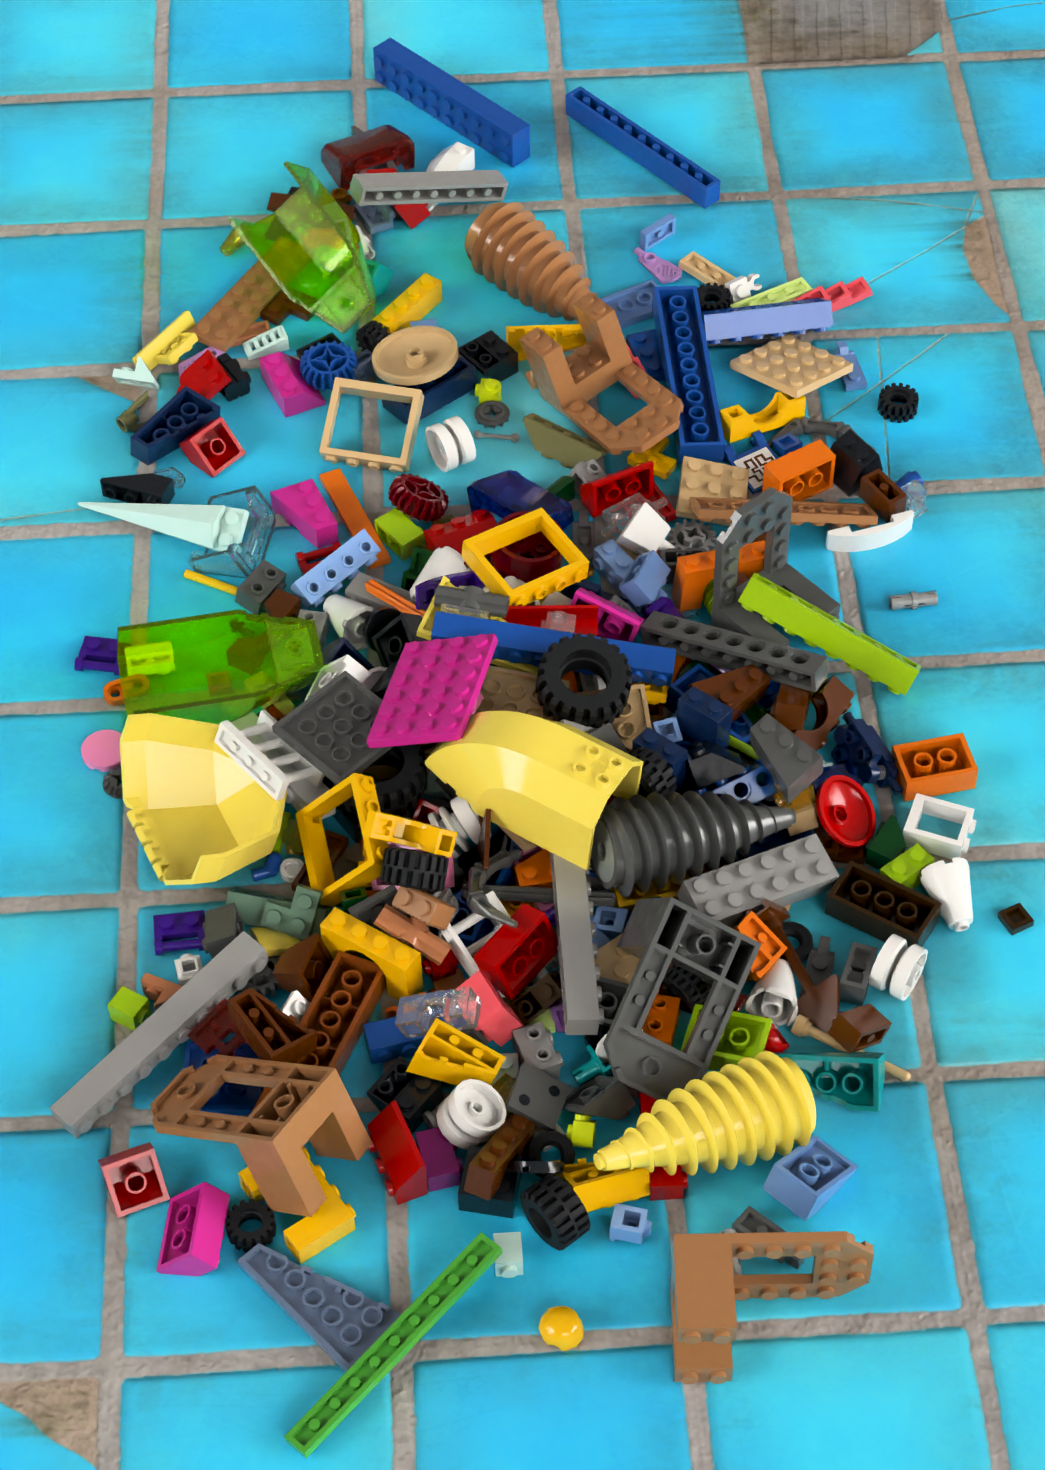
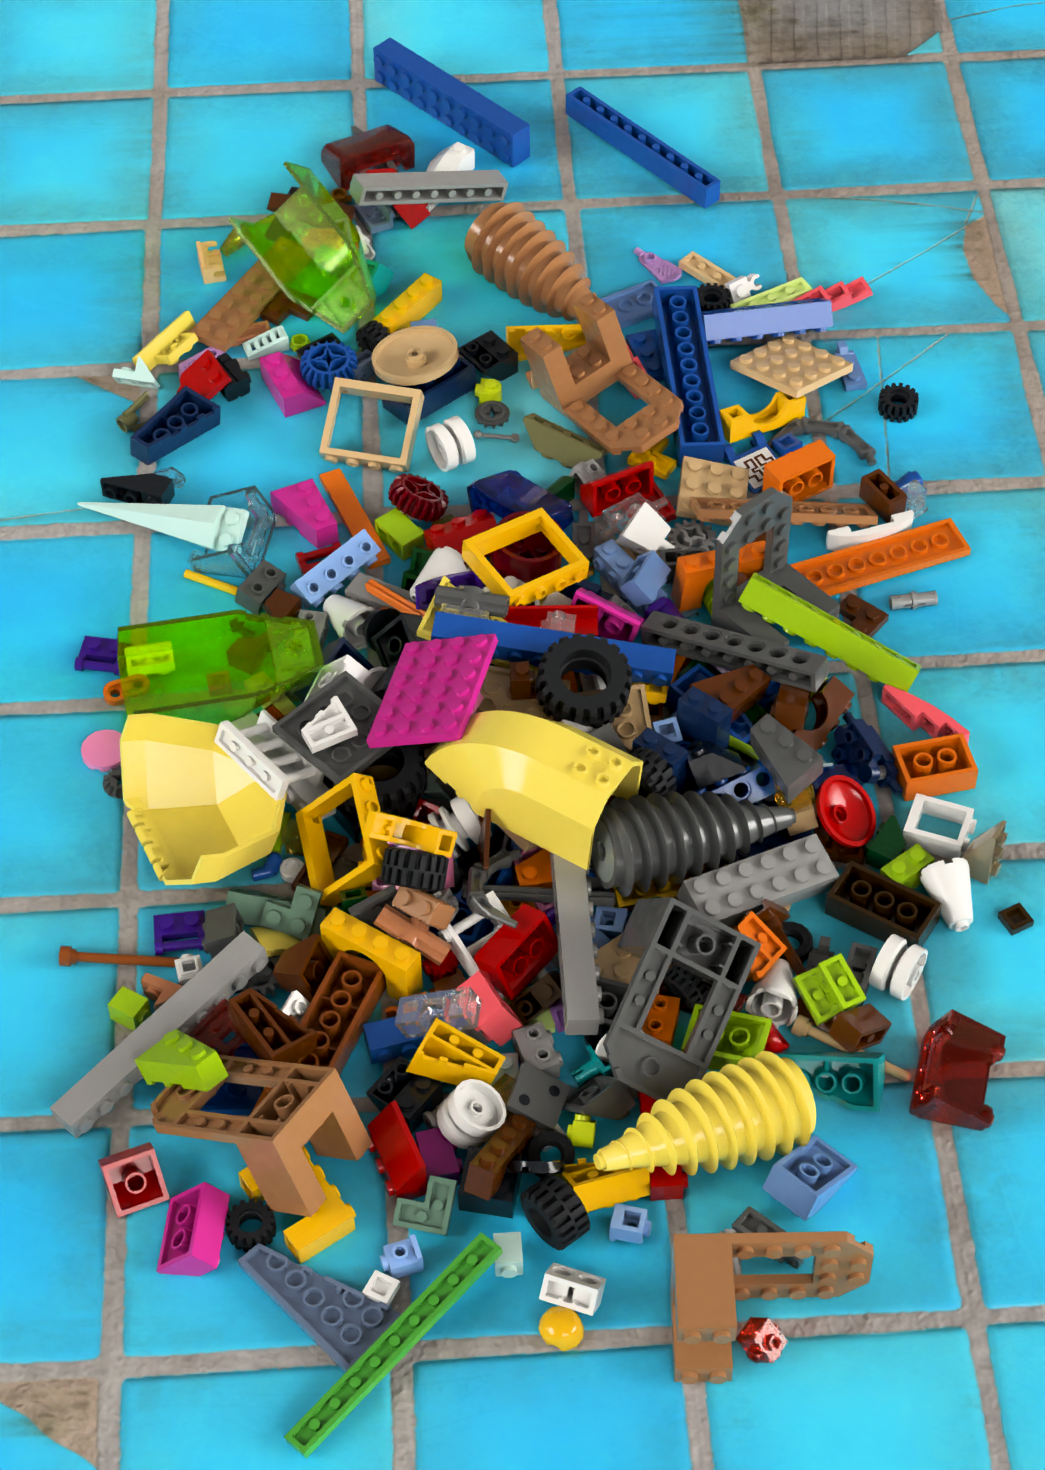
(70, 956): none -> dark orange piece
(182, 1062): none -> lime wedge
(210, 262): none -> light nougat hinge
(212, 447): red slope -> none
(299, 341): none -> lime plate
(329, 727): none -> white wing
(381, 1288): none -> white plate
(402, 1258): none -> light blue brick
(433, 1213): none -> sand green plate
(522, 681): none -> reddish brown brick
(572, 1289): none -> white brick
(657, 232): medium blue plate -> none
(762, 1340): none -> clear red brick
(829, 989): none -> lime slope
(852, 462): black slope -> none
(863, 615): none -> reddish brown plate
(885, 557): none -> orange plate
(919, 713): none -> coral slope
(955, 1072): none -> clear red windscreen
(986, 852): none -> dark tan slope

